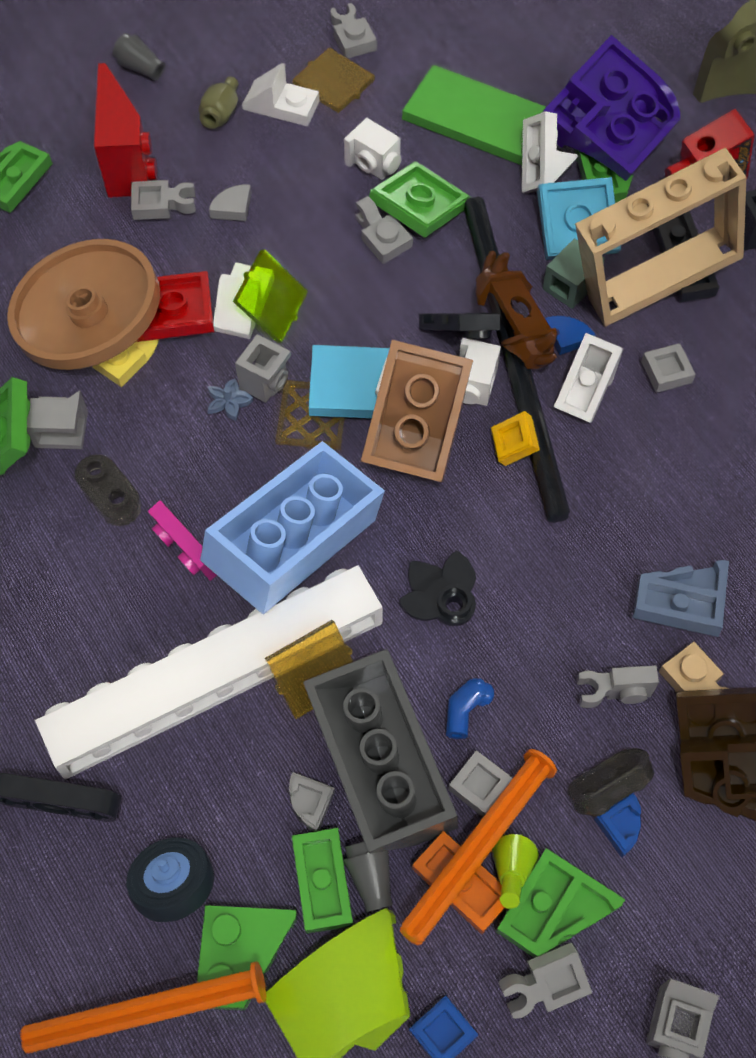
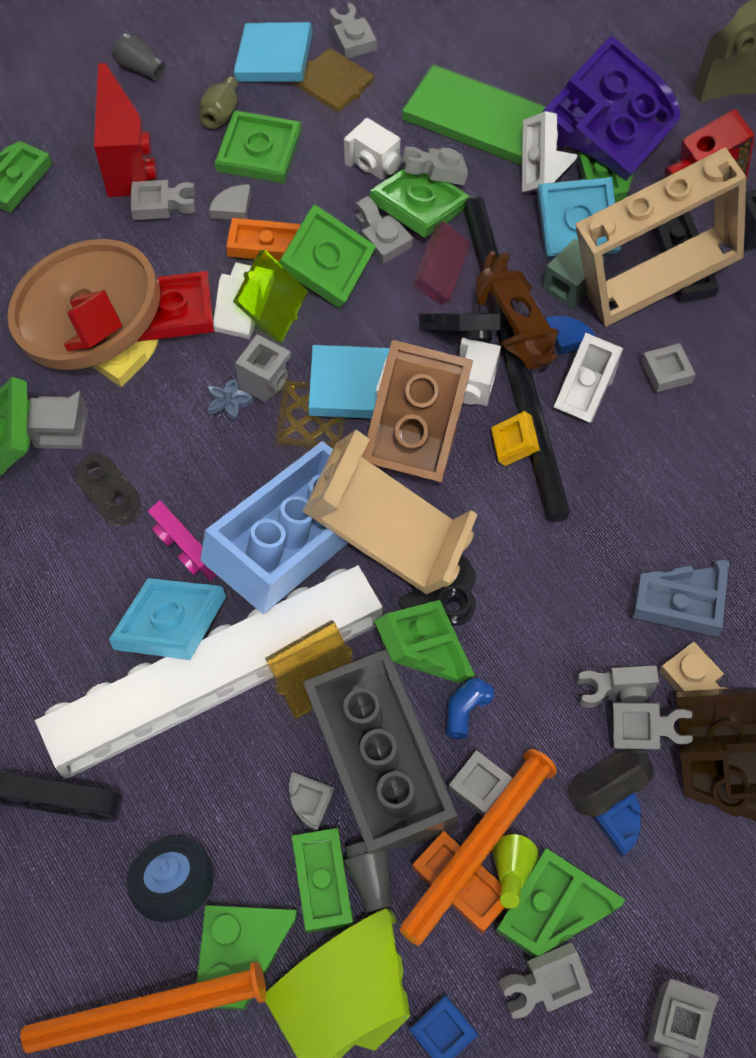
(92, 319): none -> red panel
(168, 618): none -> medium azure tile
(250, 236): none -> orange plate
(258, 146): none -> bright green tile
(273, 52): none -> medium azure tile
(280, 100): white slope -> none
(327, 256): none -> bright green plate
(388, 518): none -> tan panel
(425, 641): none -> bright green wing
(440, 165): none -> light grey plate
(442, 263): none -> clear pink tile
(641, 725): none -> light grey plate

